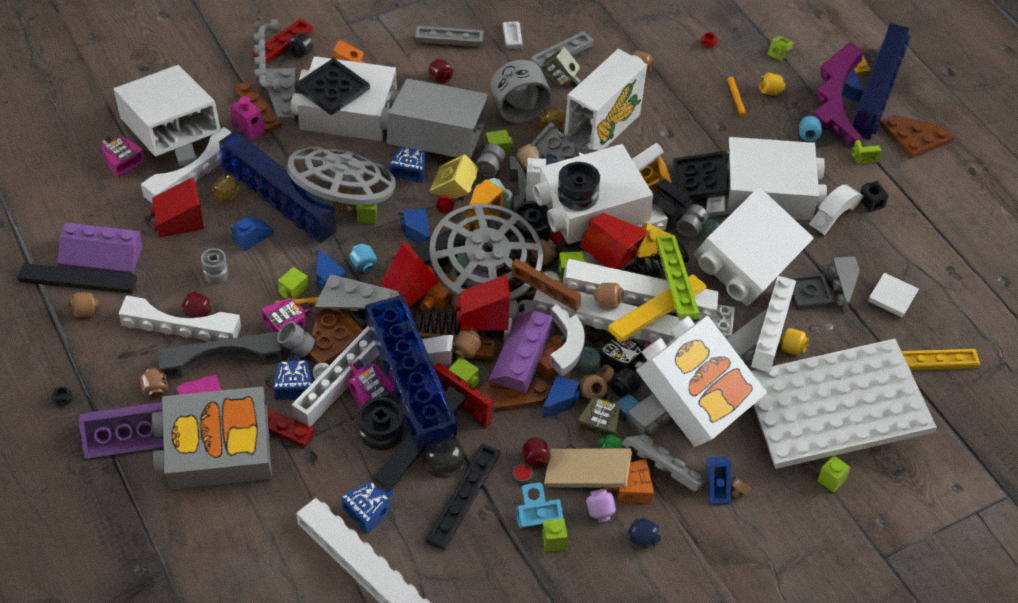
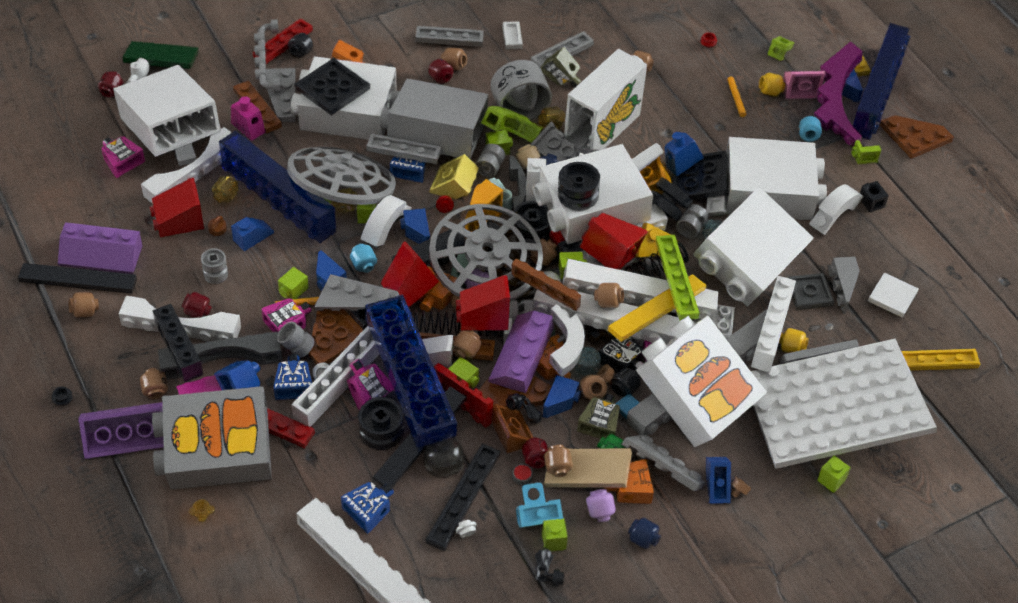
(109, 81): none -> dark red head
(138, 70): none -> white piece
(161, 54): none -> dark green tile
(177, 342): none -> black brick
(201, 505): none -> clear yellow plate
(217, 226): none -> dark orange tile
(238, 375): none -> blue torso
(382, 219): none -> white arch
(403, 148): none -> light grey plate
(455, 57): none -> medium nougat head
(466, 528): none -> white plate
(505, 119): none -> lime arch
(510, 428): none -> dark orange slope
(516, 401): none -> black piece
(543, 559): none -> black piece
(558, 460): none -> medium nougat head
(681, 153): none -> blue torso
(802, 84): none -> bright pink slope
(808, 353): none -> light grey plate

